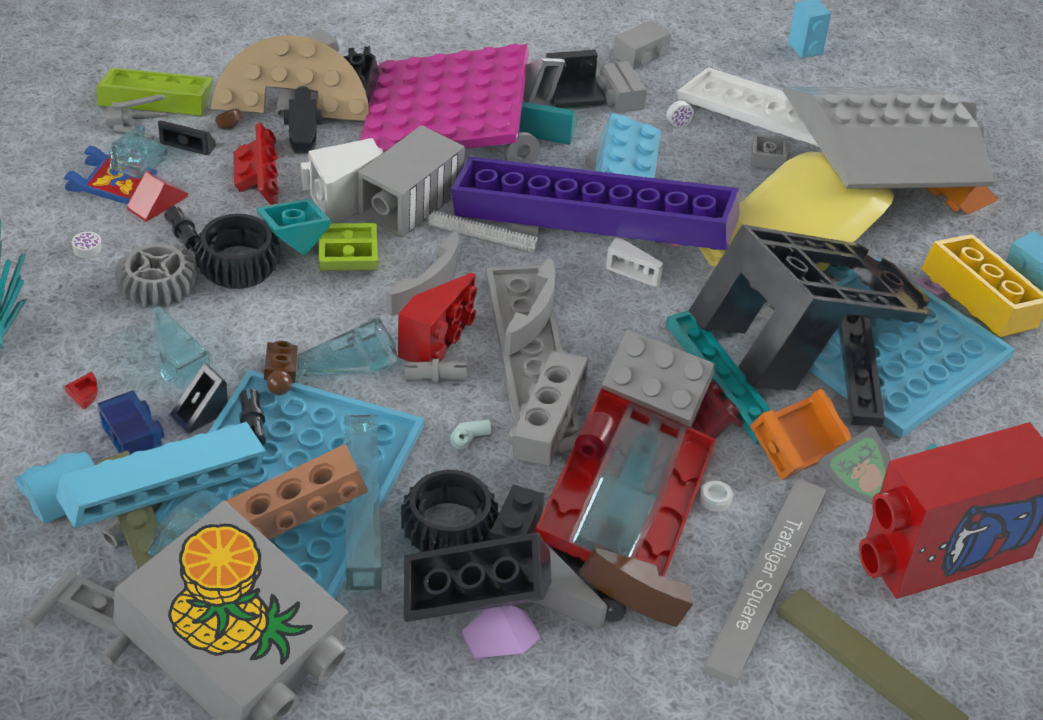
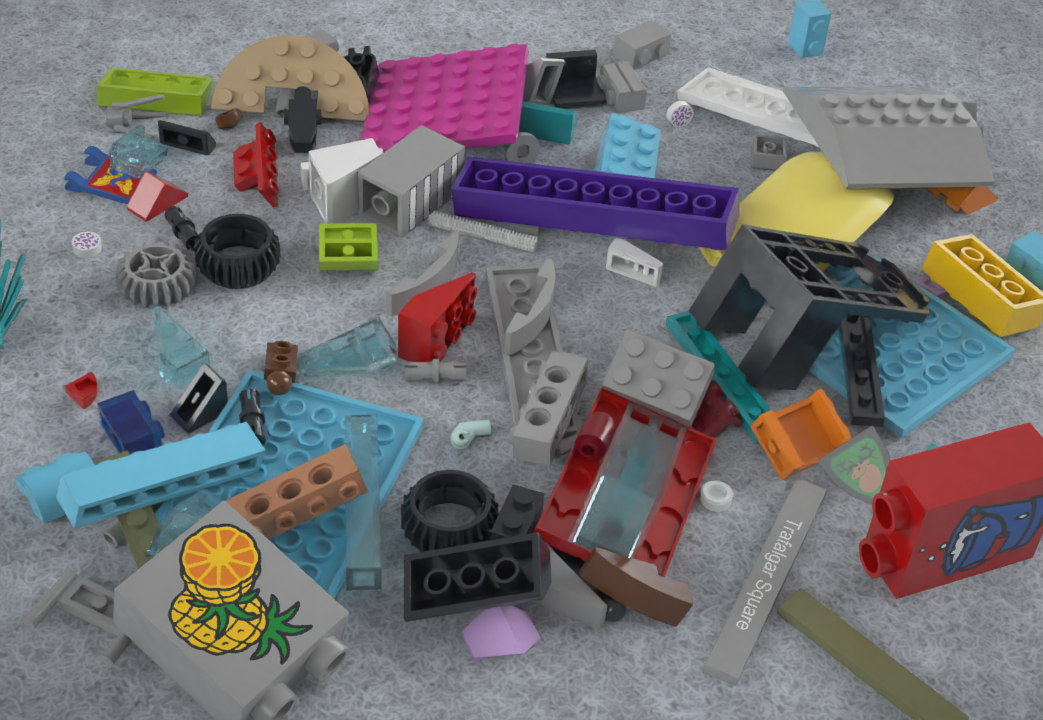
(296, 223): teal slope -> none

